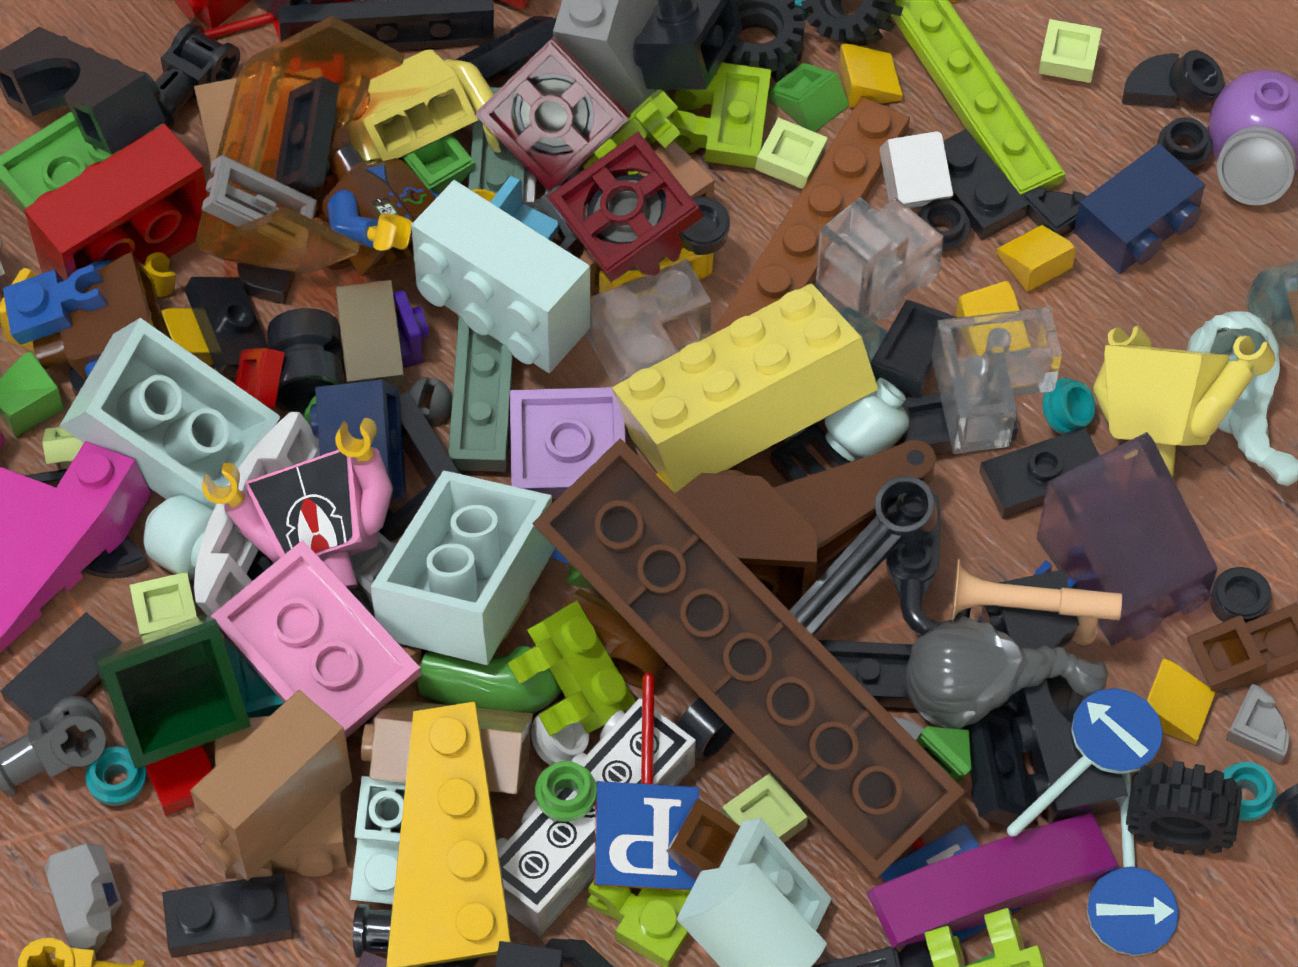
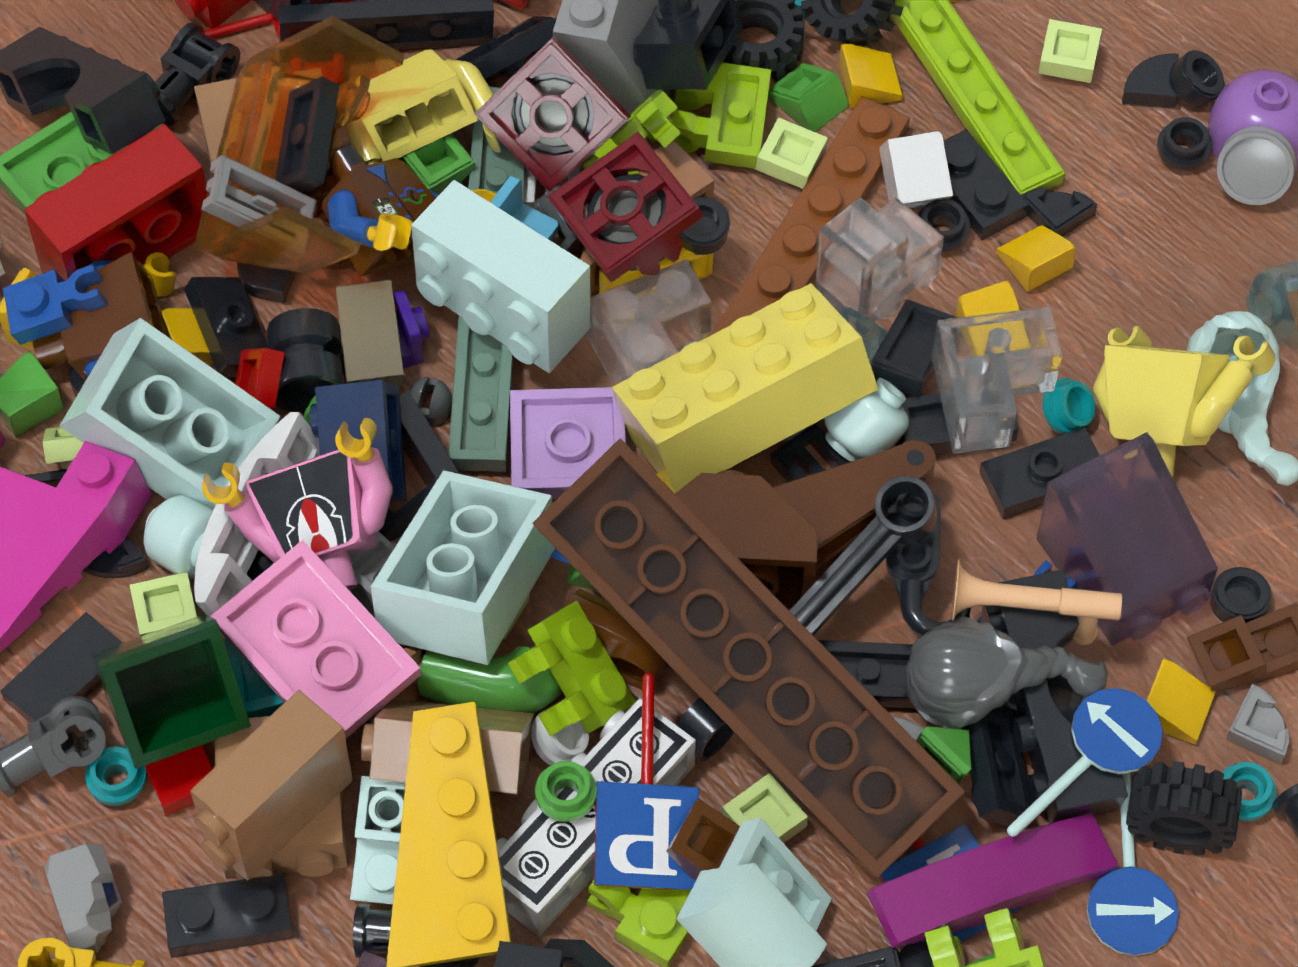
(1140, 209): dark blue brick -> none

